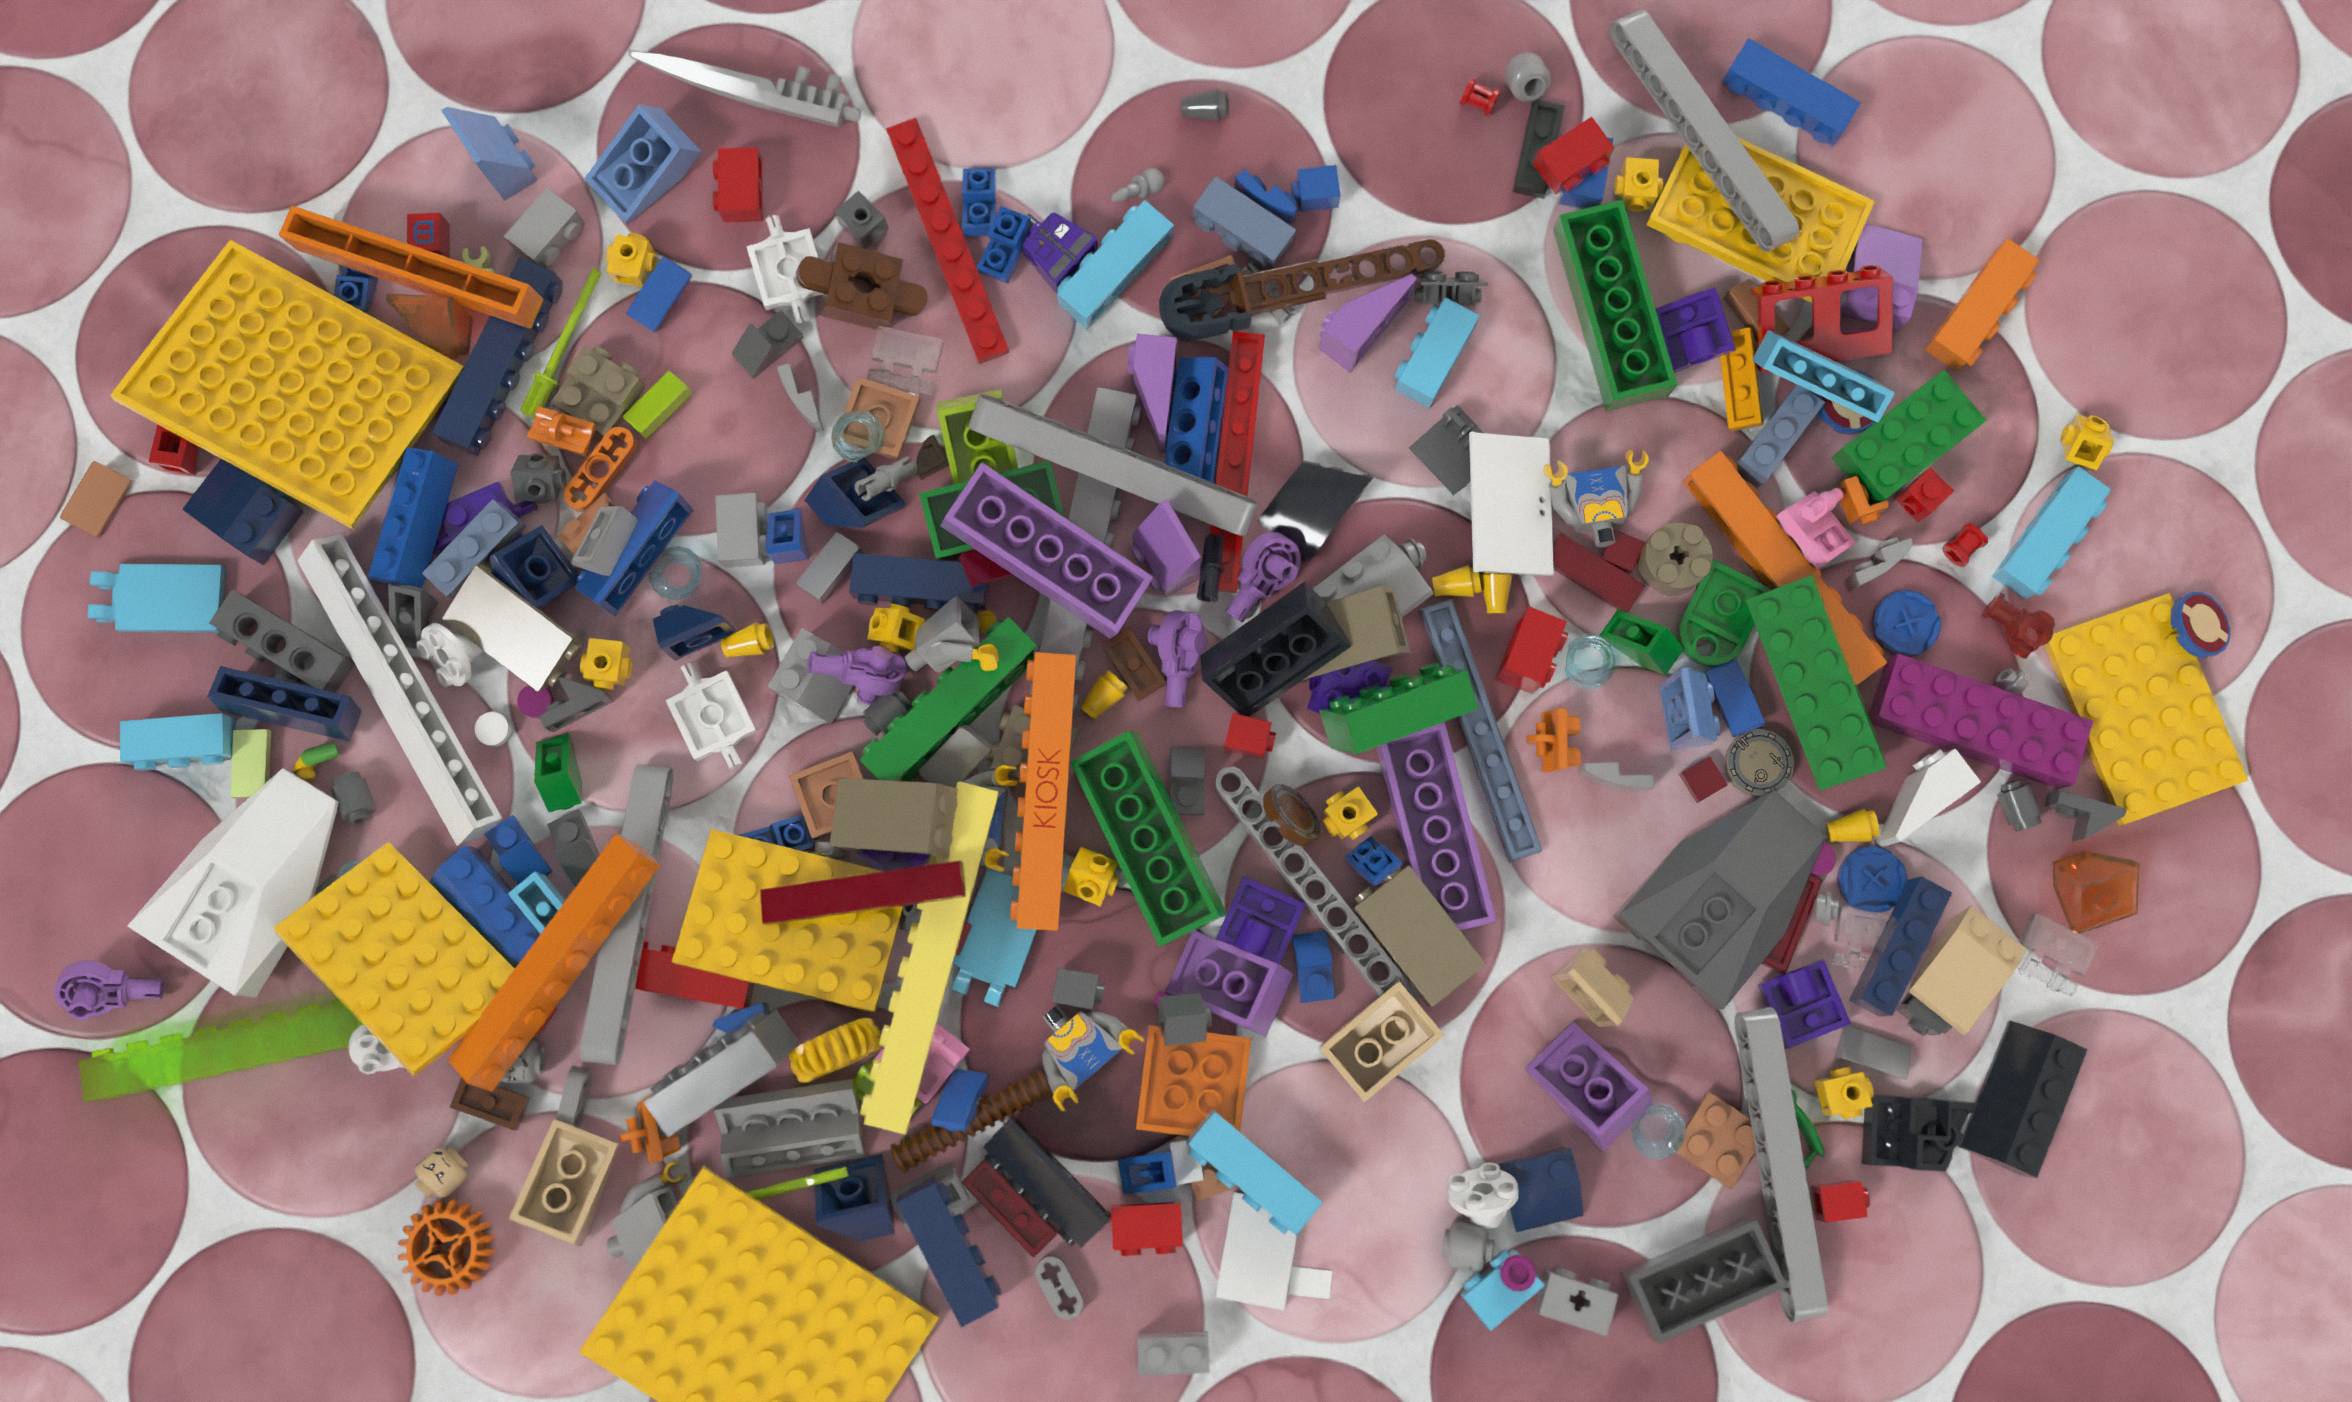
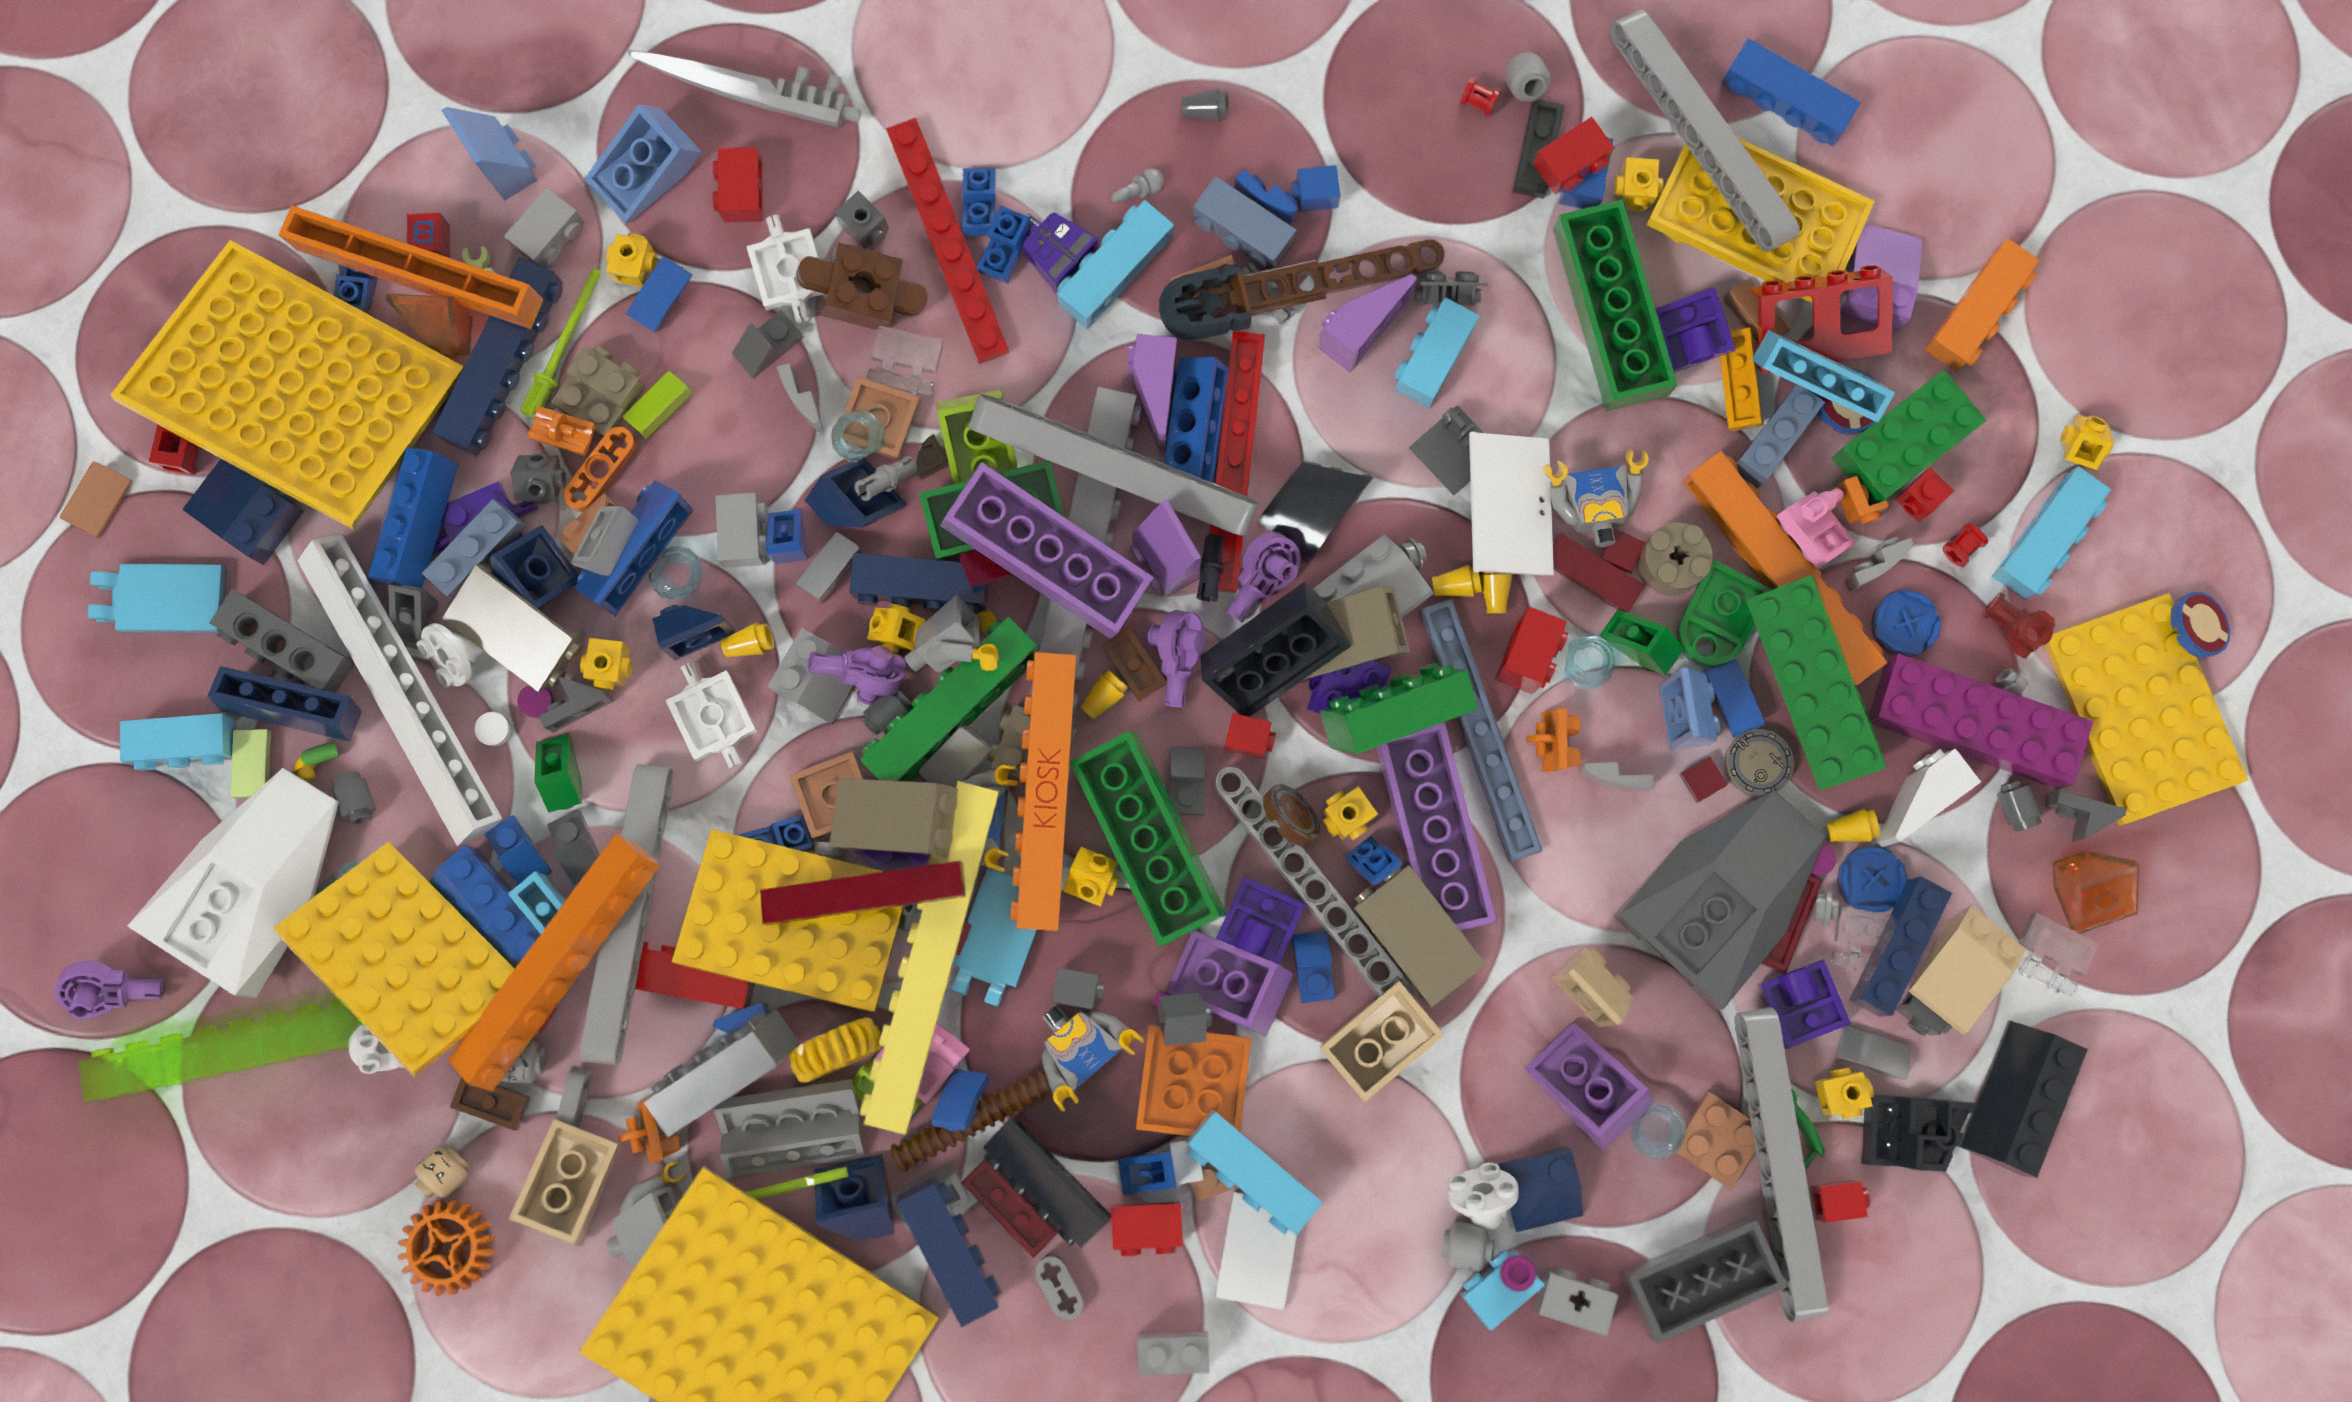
(1310, 1282): white sticker -> none

